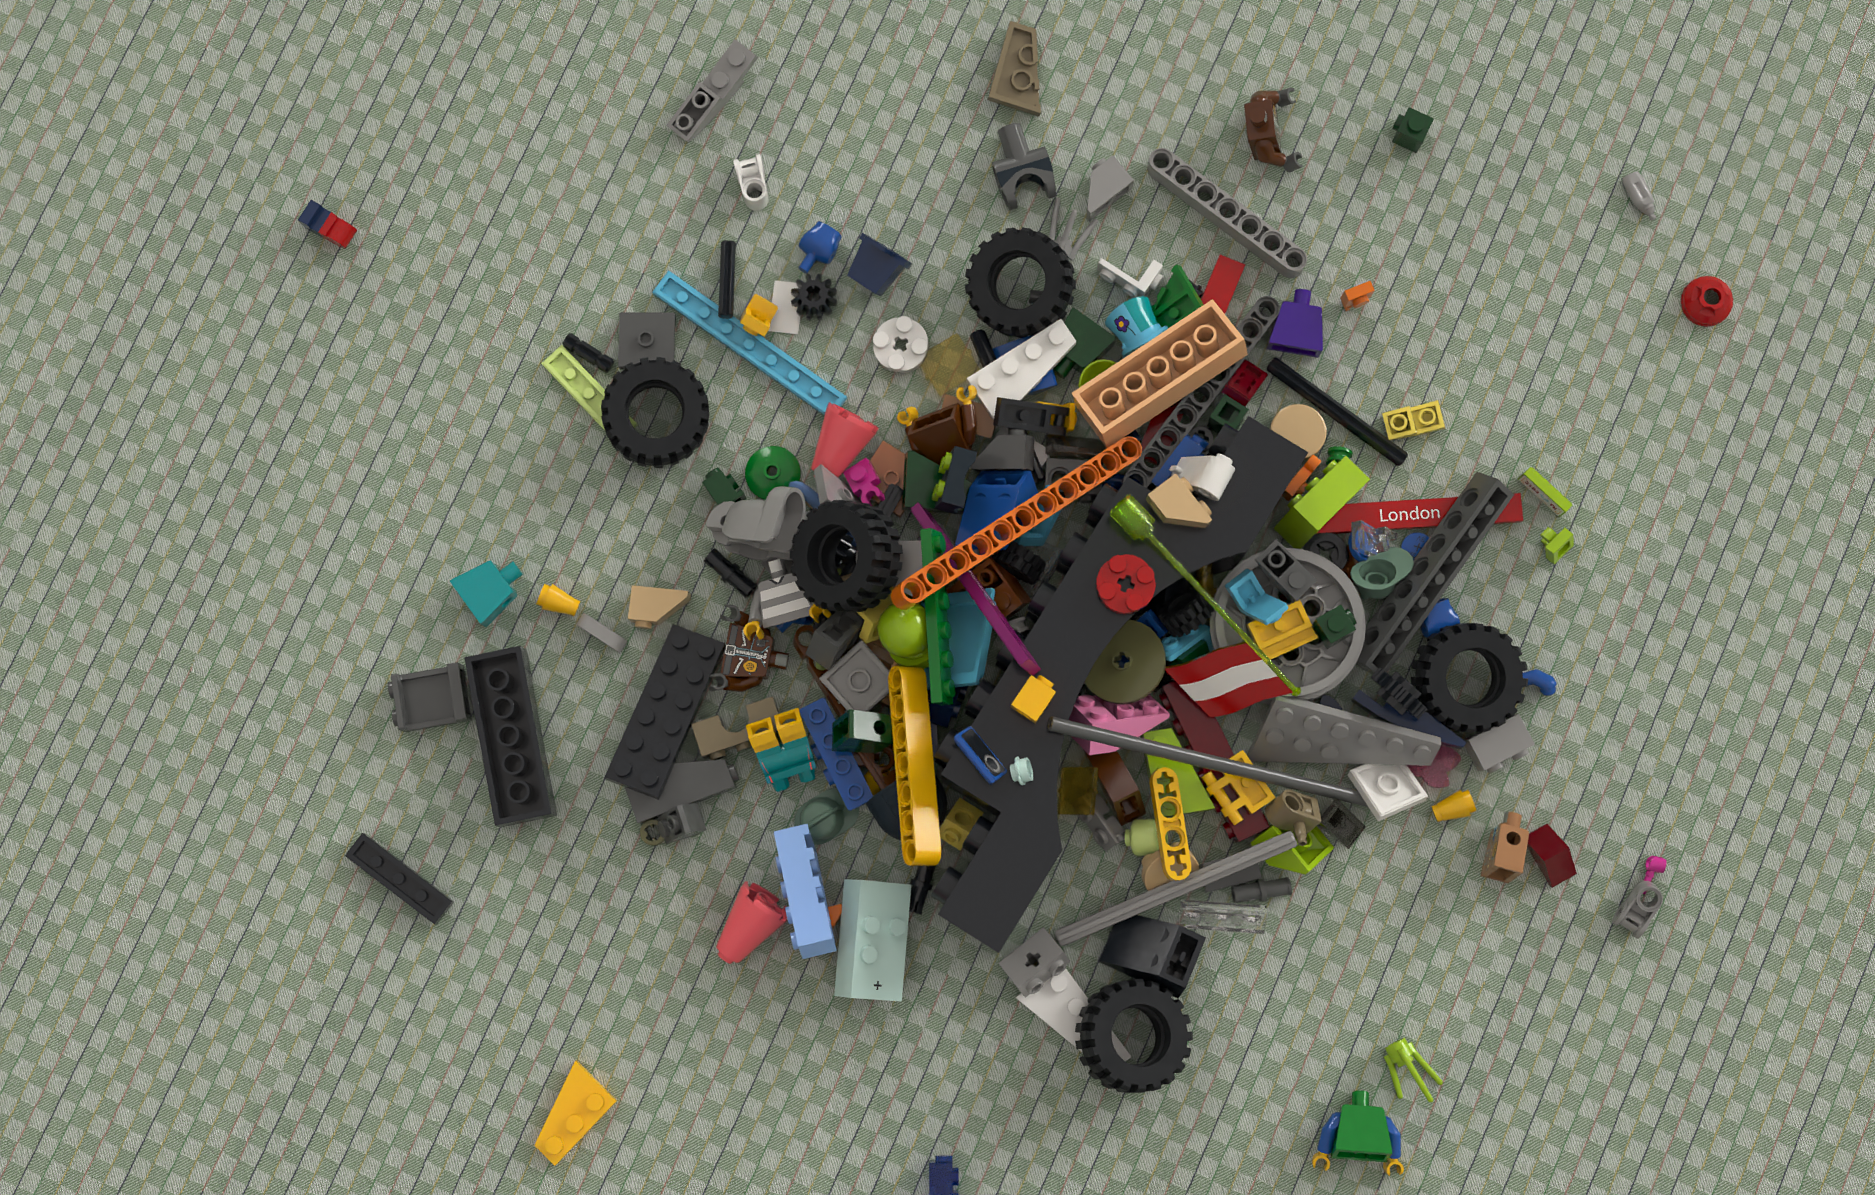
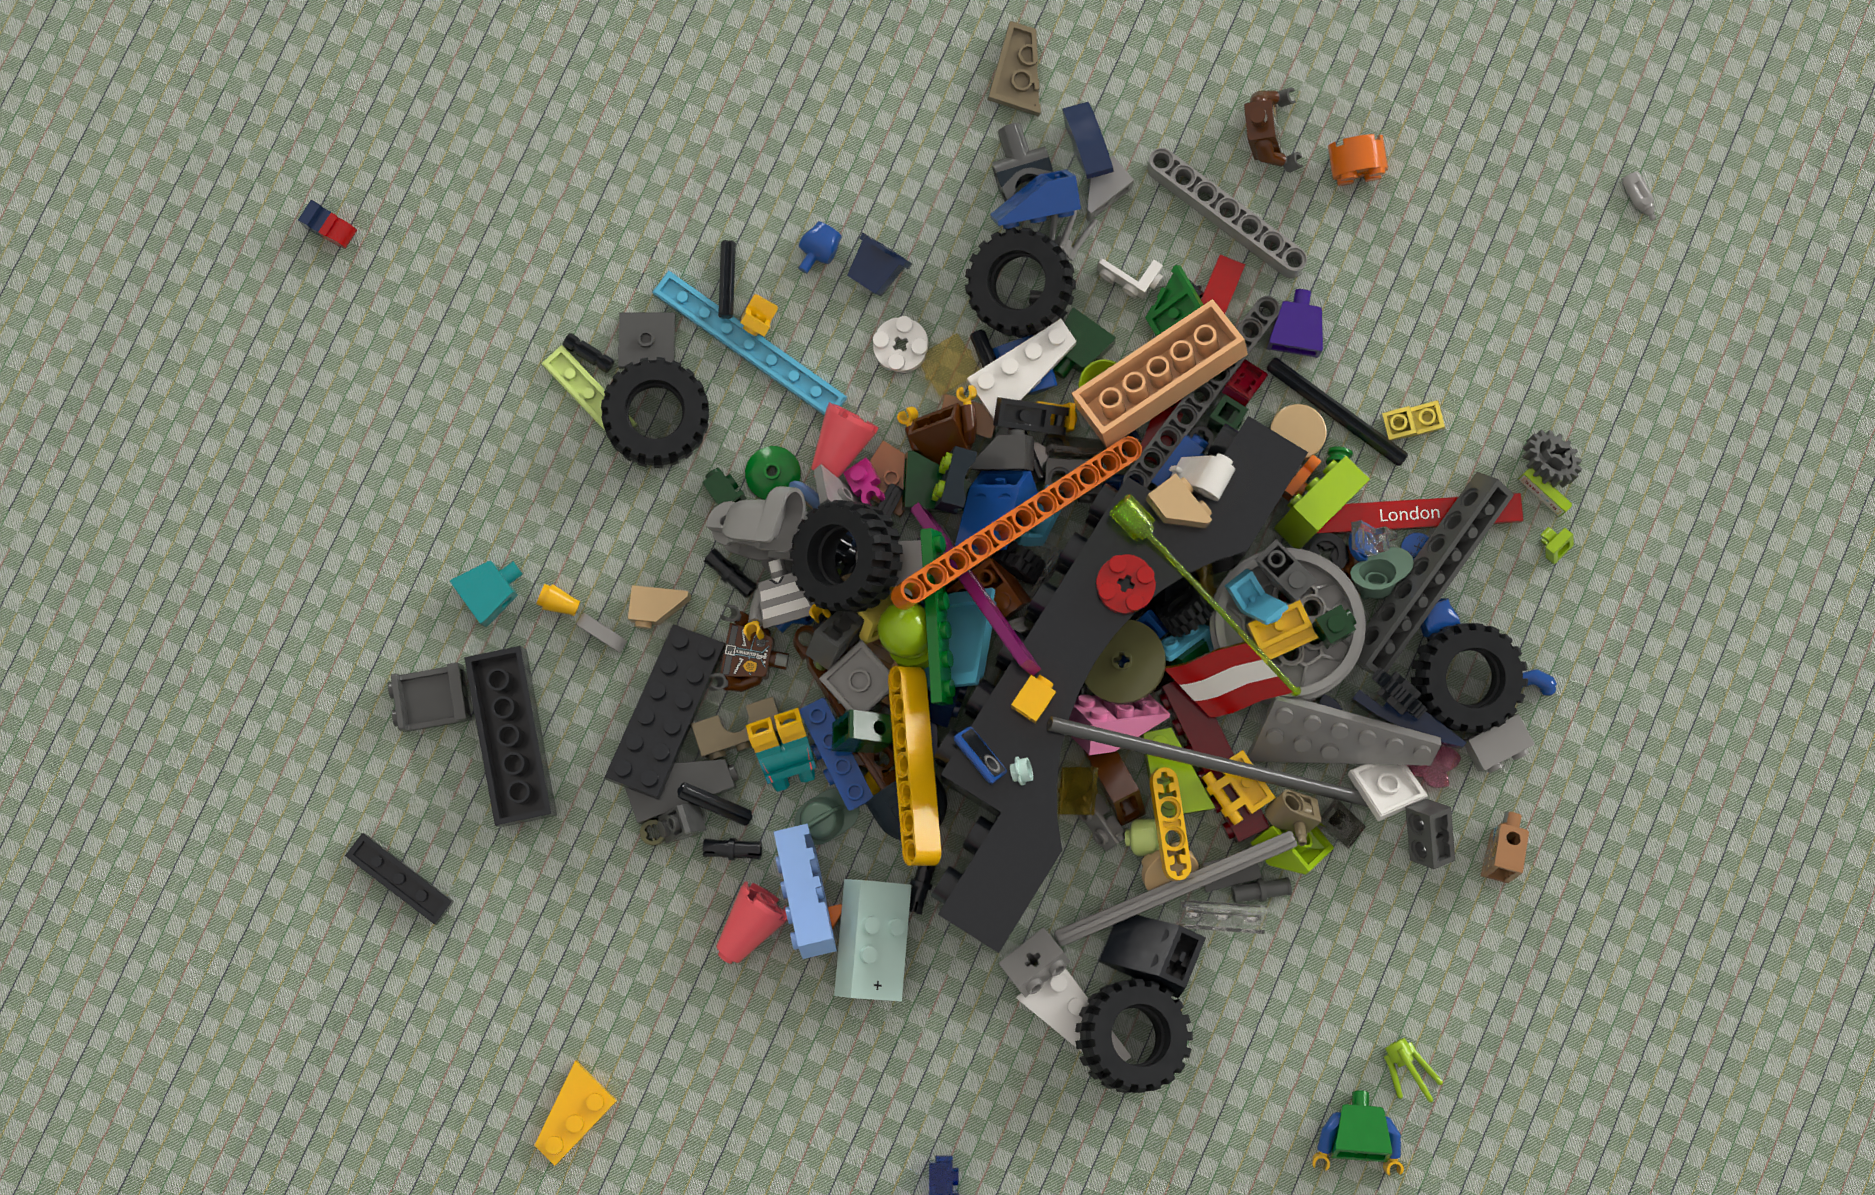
(713, 93): light grey slope -> none
(714, 804): none -> black axle
(732, 849): none -> black pin
(752, 178): white piece -> none
(785, 318): white sticker -> none
(813, 307): black gear -> none
(959, 823): light yellow brick -> none
(1042, 197): none -> blue slope
(1087, 140): none -> dark blue slope
(1134, 324): hat -> none
(1357, 295): orange plate -> none
(1358, 158): none -> orange brick
(1411, 129): dark green brick -> none
(1430, 833): none -> dark grey brick
(1454, 806): yellow cone -> none
(1551, 855): dark red slope -> none
(1552, 458): none -> dark grey gear
(1637, 910): light grey piece -> none
(1652, 865): dark pink hand -> none
(1696, 307): red piece -> none

